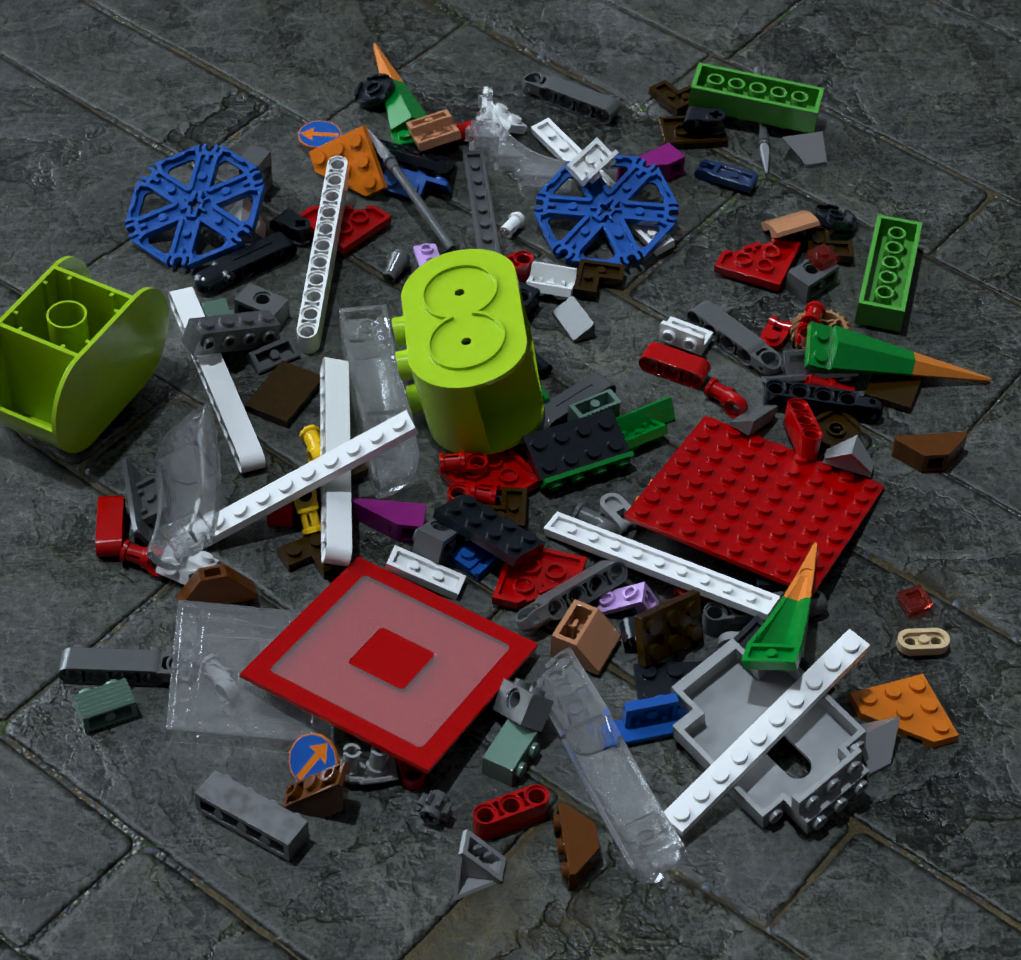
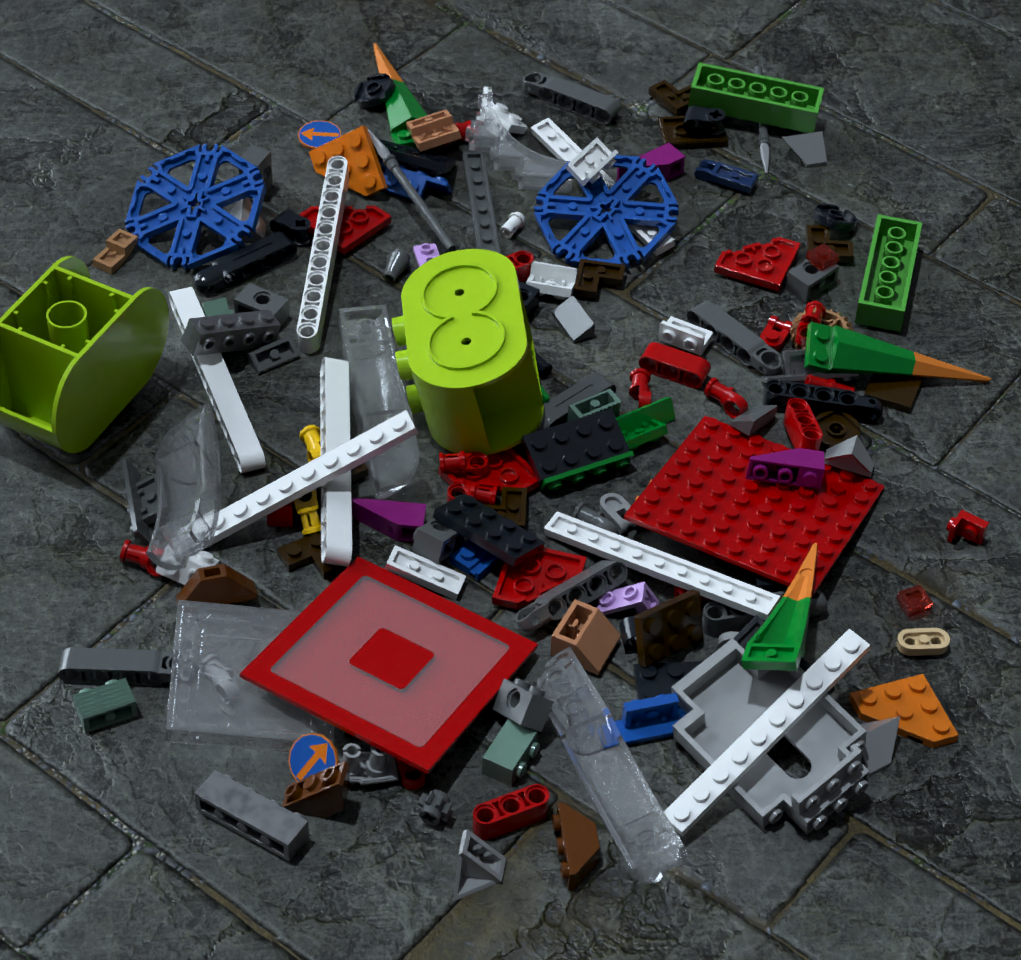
(110, 525): red beam -> none
(116, 251): none -> medium nougat slope
(284, 394): dark brown tile -> none
(639, 389): none -> red connector
(789, 467): none -> magenta slope
(790, 223): nougat slope -> none
(929, 451): reddish brown slope -> none
(967, 526): none -> red bracket

